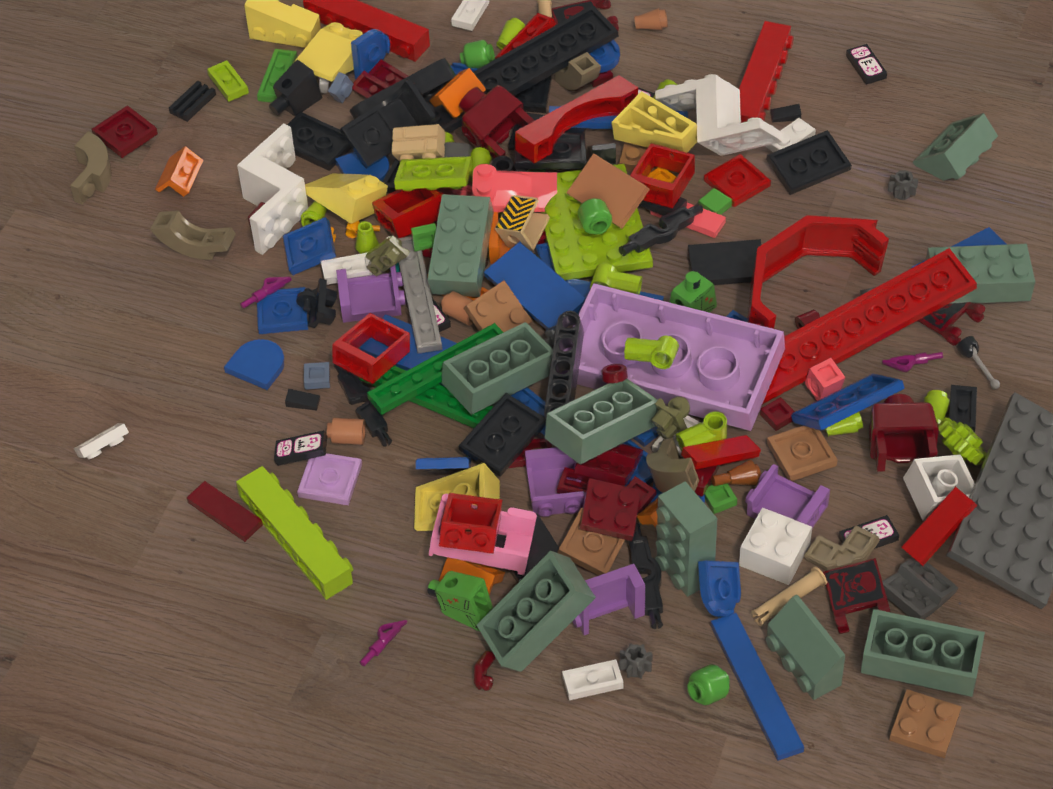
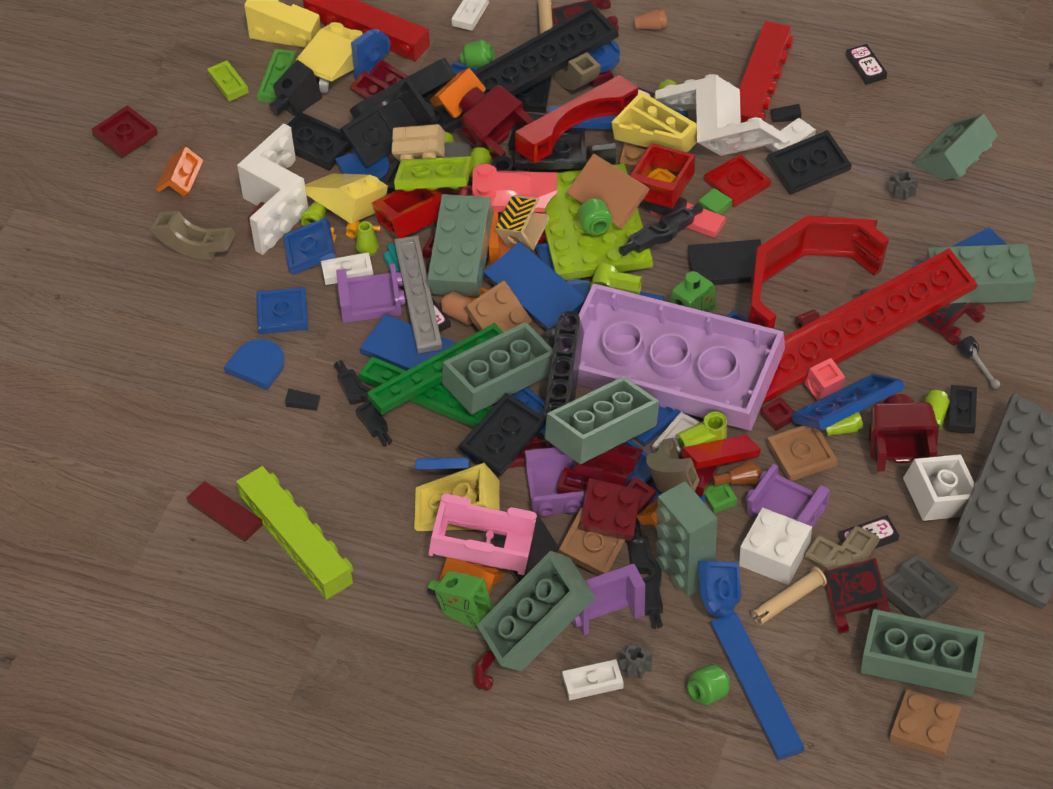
(98, 172): dark tan arch -> none
(111, 436): white plate -> none
(189, 99): black tile -> none
(270, 286): magenta hand -> none
(300, 448): tile -> none
(315, 302): black hips -> none
(317, 375): sand blue plate -> none
(330, 479): lavender tile -> none
(341, 87): sand blue plate -> none
(347, 431): nougat brick -> none
(349, 357): red window -> none
(384, 639): magenta hand -> none
(386, 255): olive hips -> none
(423, 237): bright green tile -> none
(482, 521): red window -> none
(510, 30): lime cone -> none
(536, 26): red tile -> none
(614, 373): dark red tile -> none
(658, 352): lime piece -> none
(670, 417): olive hips -> none
(806, 648): sand green slope -> none
(906, 362): magenta hand -> none
(939, 526): red tile -> none
(962, 440): lime gear -> none

